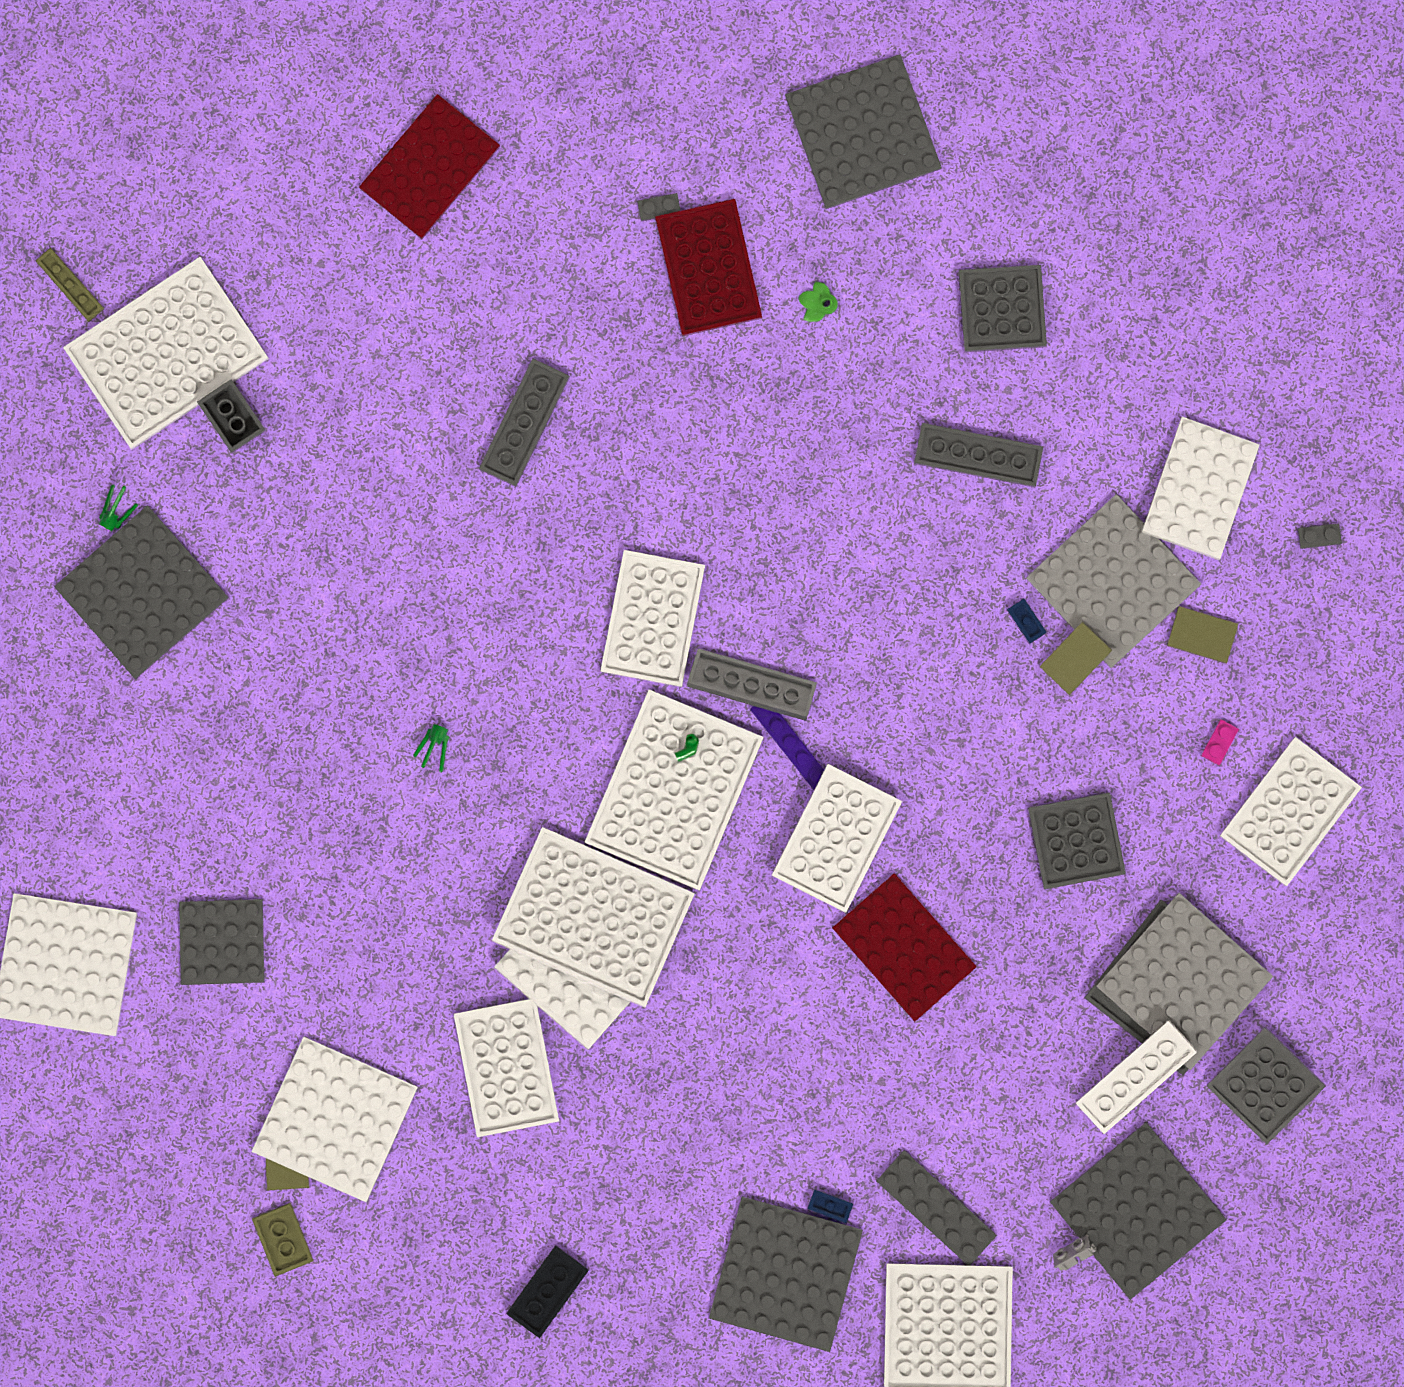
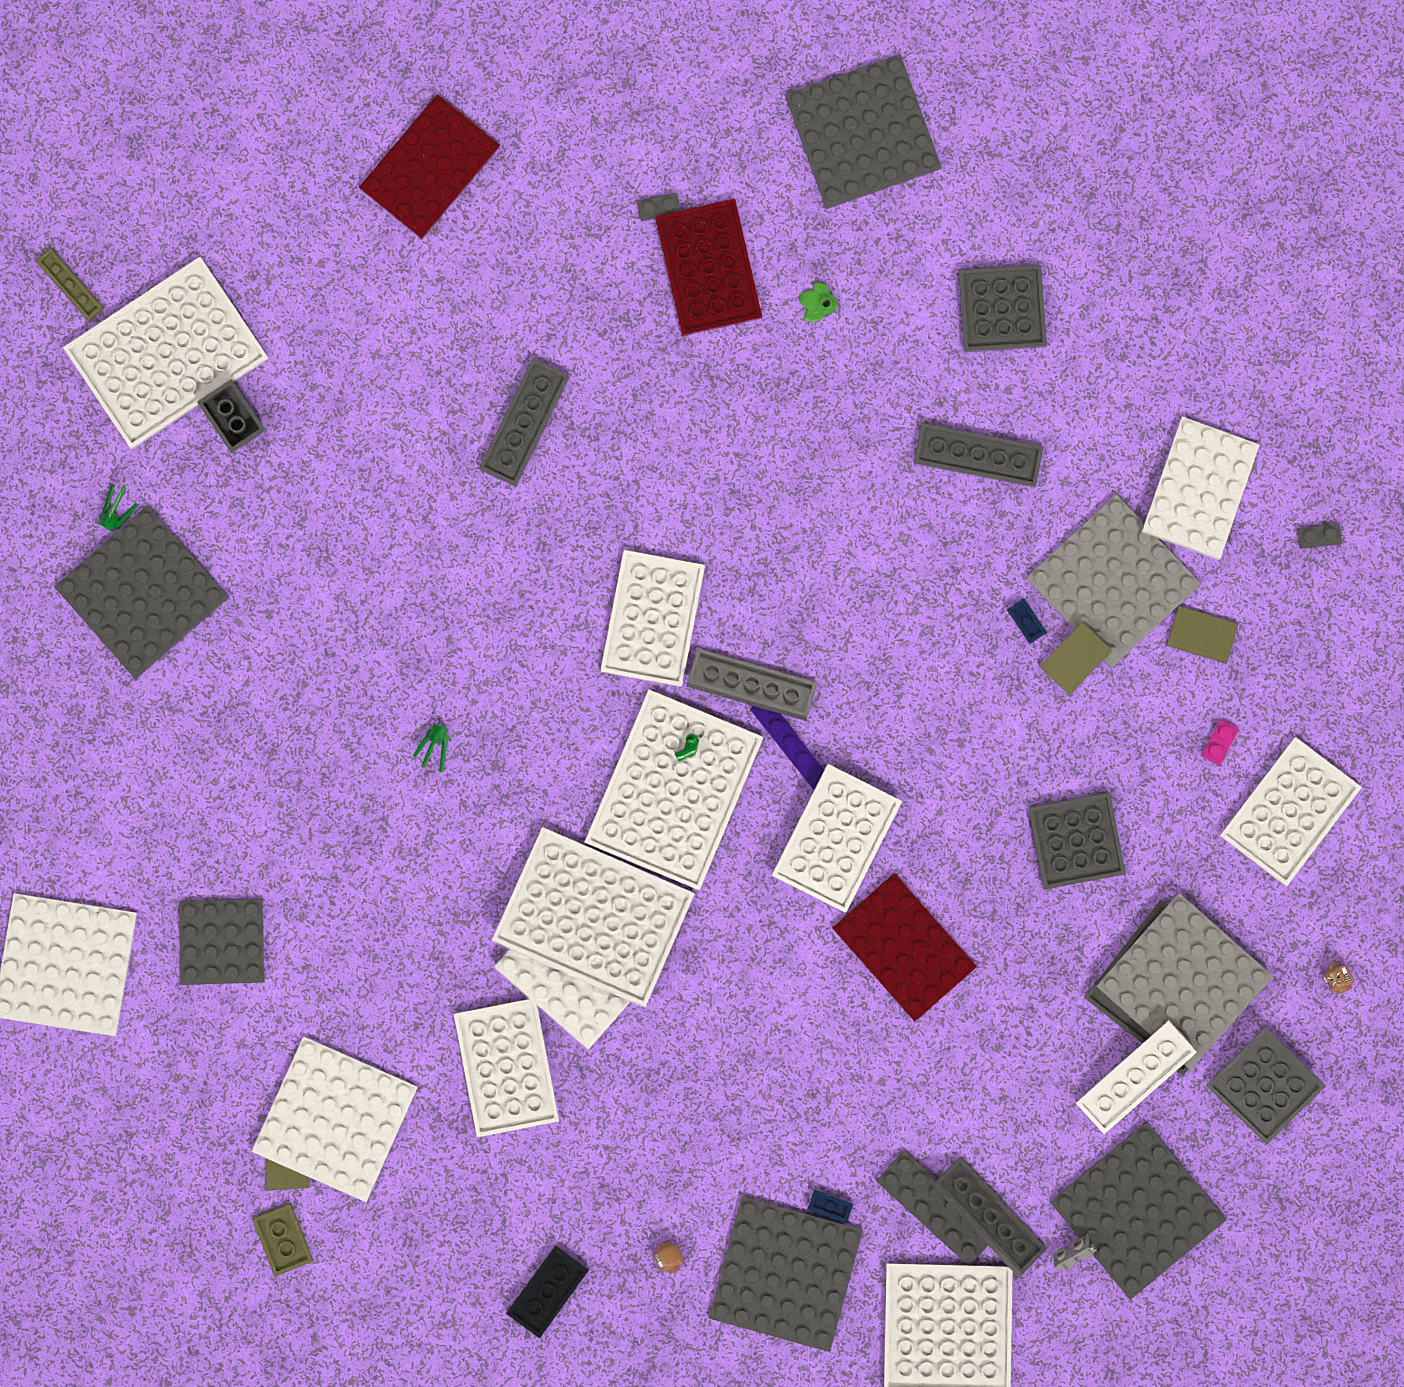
(668, 1257): none -> medium nougat head
(989, 1217): none -> dark grey plate
(1338, 978): none -> medium nougat head

